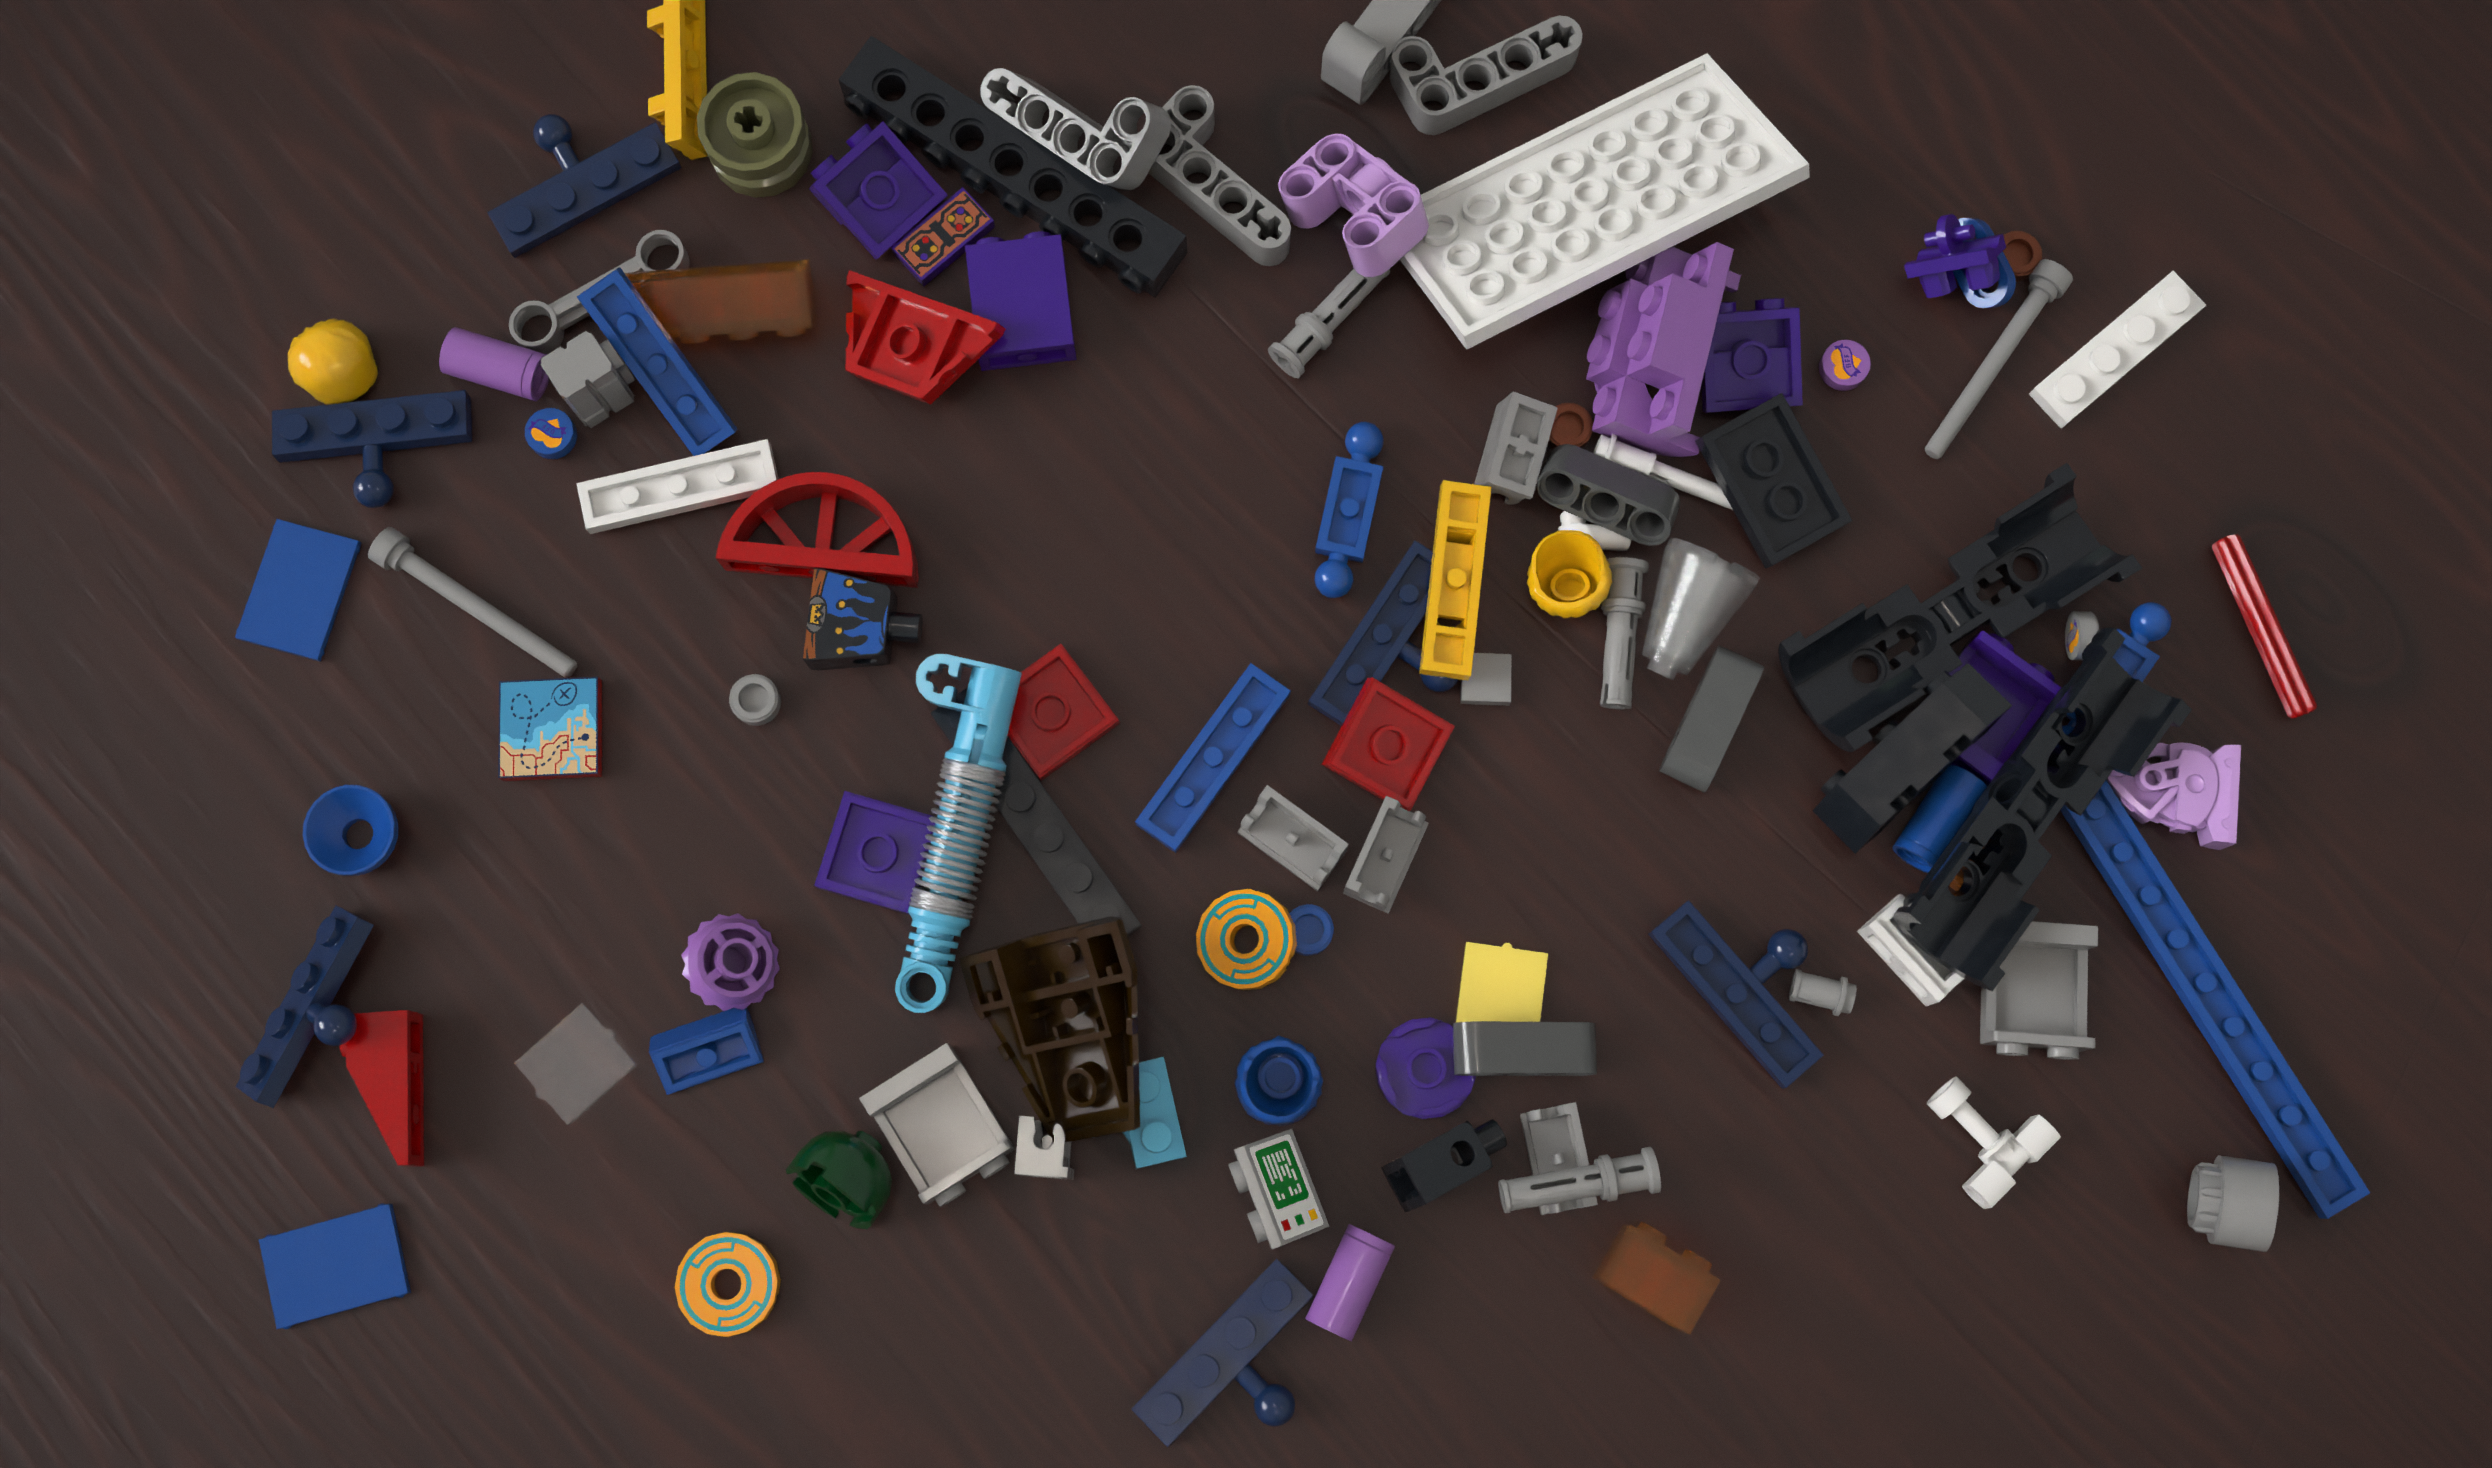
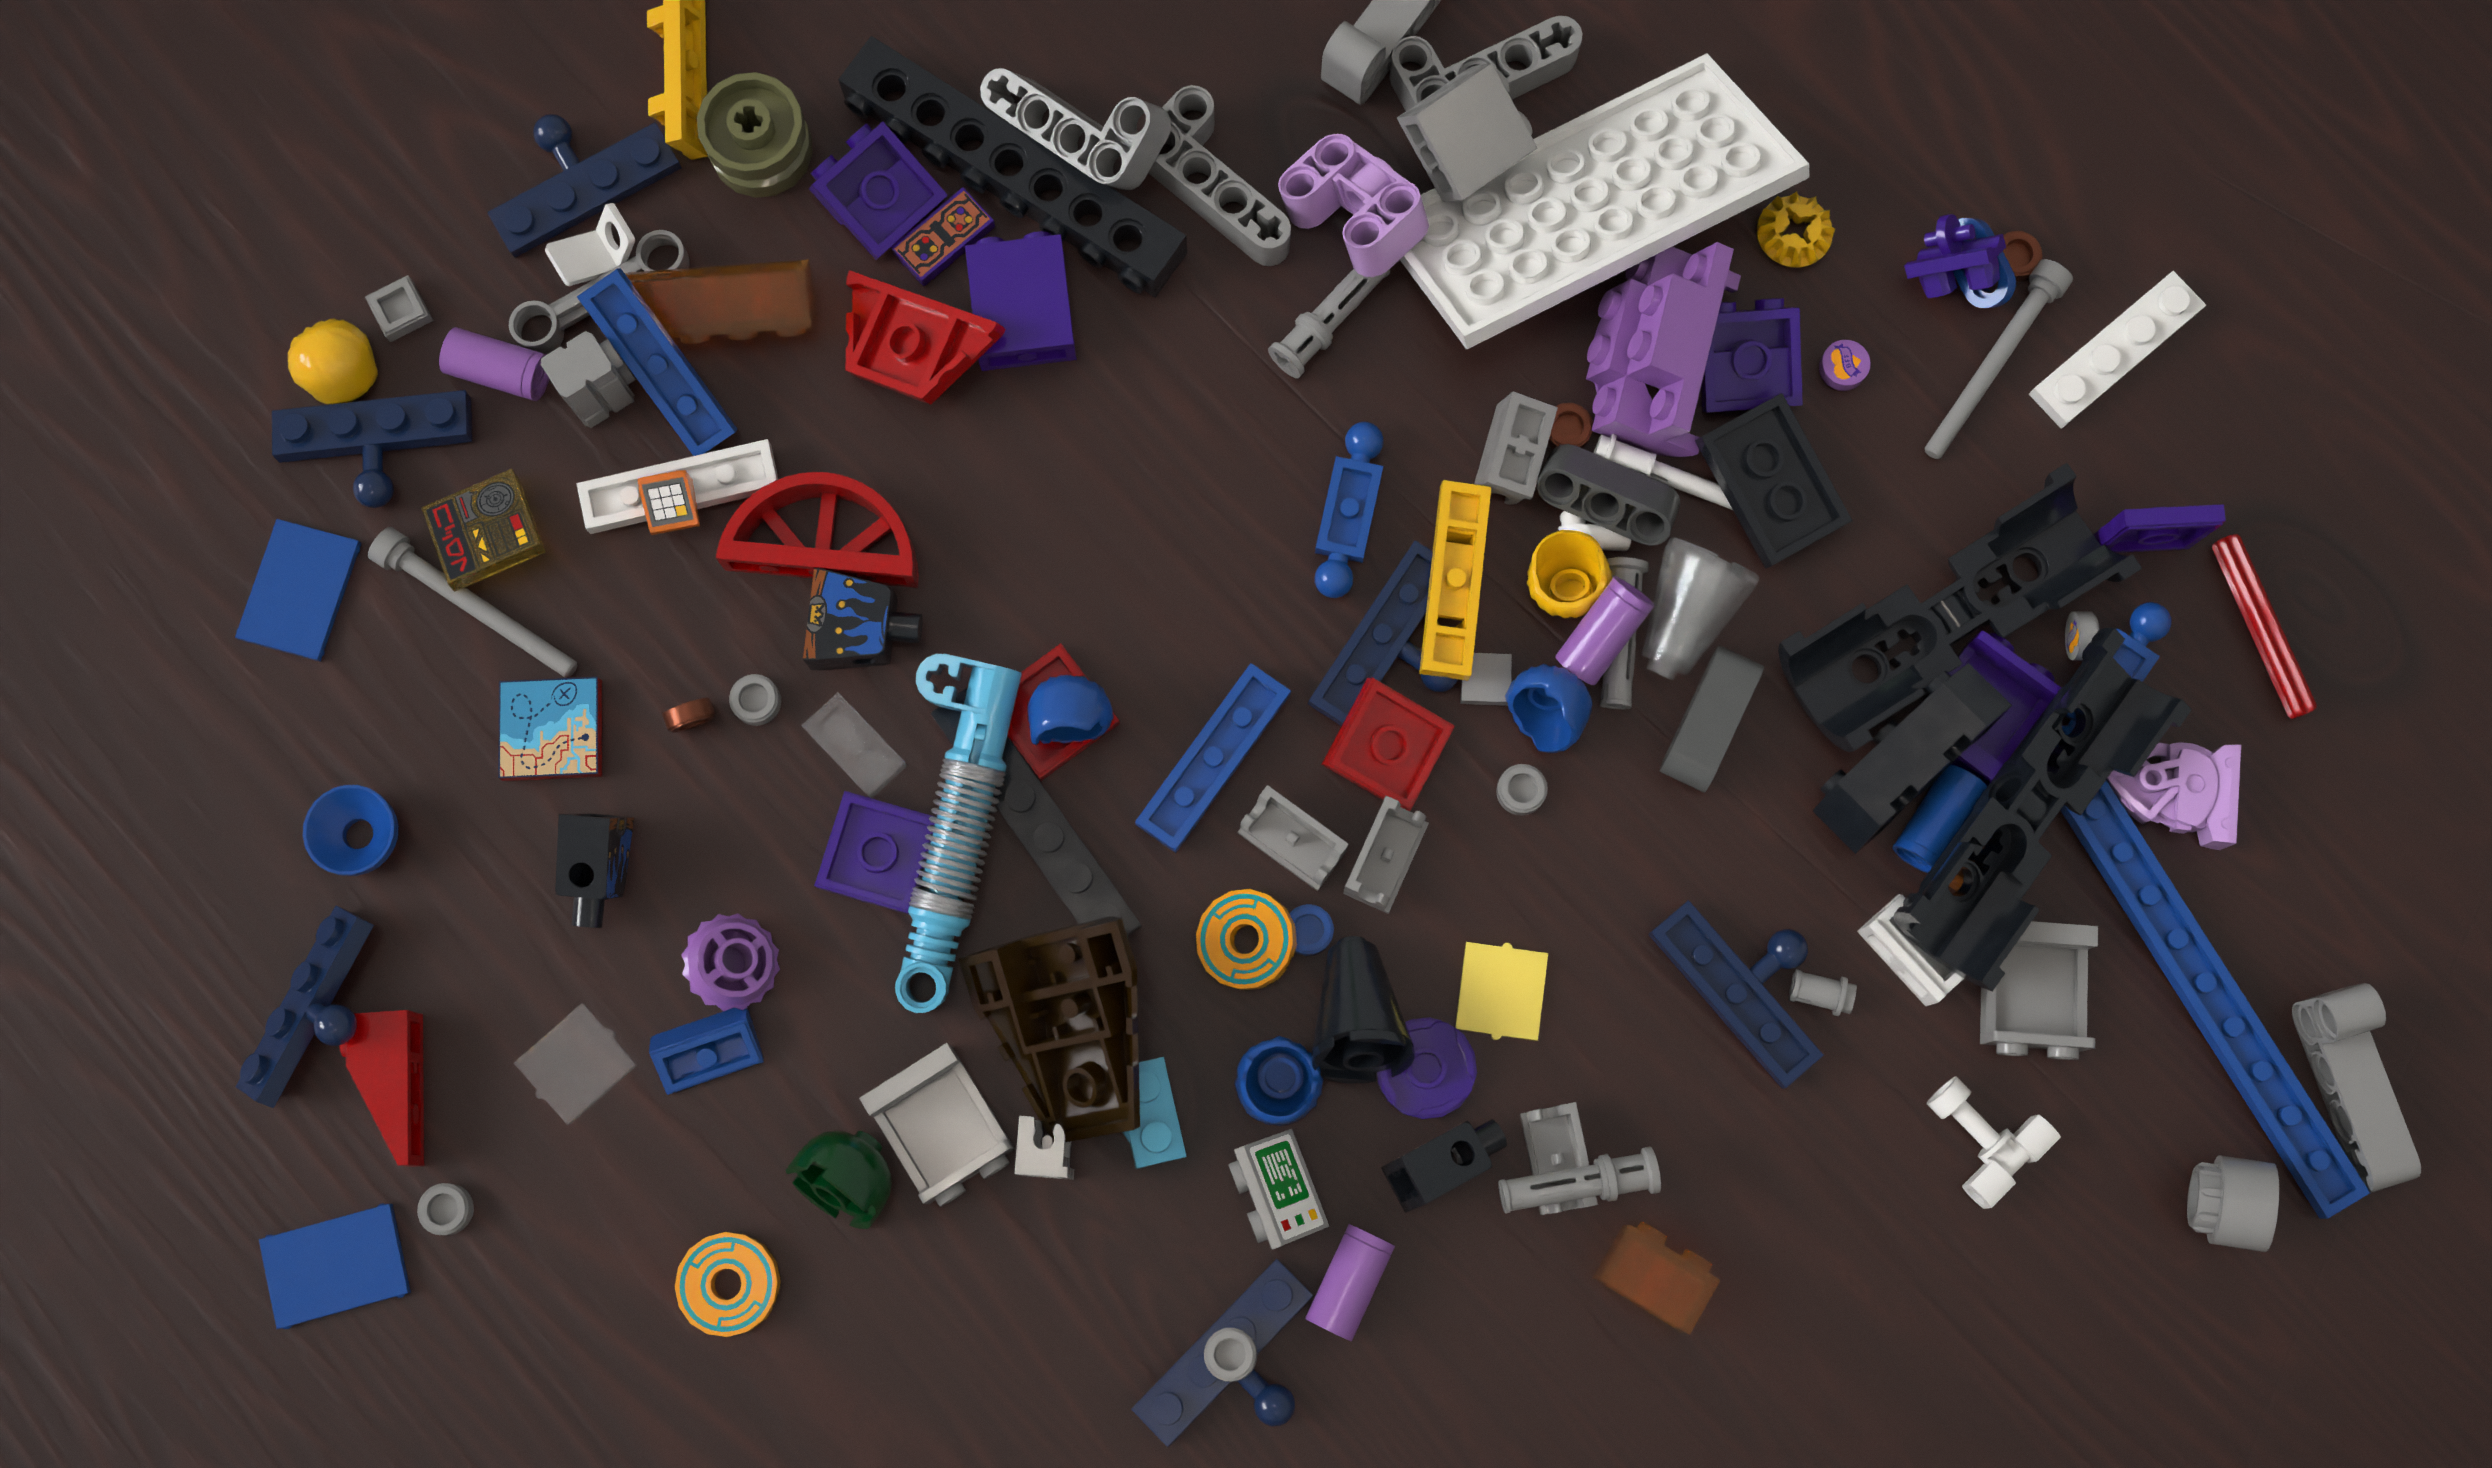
(399, 308): none -> light grey tile
(445, 1209): none -> light grey tile
(483, 530): none -> tile
(551, 433): blue tile -> none
(594, 252): none -> white bracket
(598, 844): none -> black torso
(669, 501): none -> slope
(689, 715): none -> copper tile
(854, 745): none -> clear plate
(1068, 710): none -> blue hair
(1230, 1354): none -> light grey tile
(1359, 1017): none -> black cone
(1468, 132): none -> light grey brick
(1521, 789): none -> light grey tile
(1524, 1048): dark grey beam -> none
(1549, 706): none -> blue hair
(1604, 630): none -> medium lavender pin
(1791, 249): none -> yellow gear
(2160, 528): none -> dark purple plate
(2355, 1083): none -> light grey beam

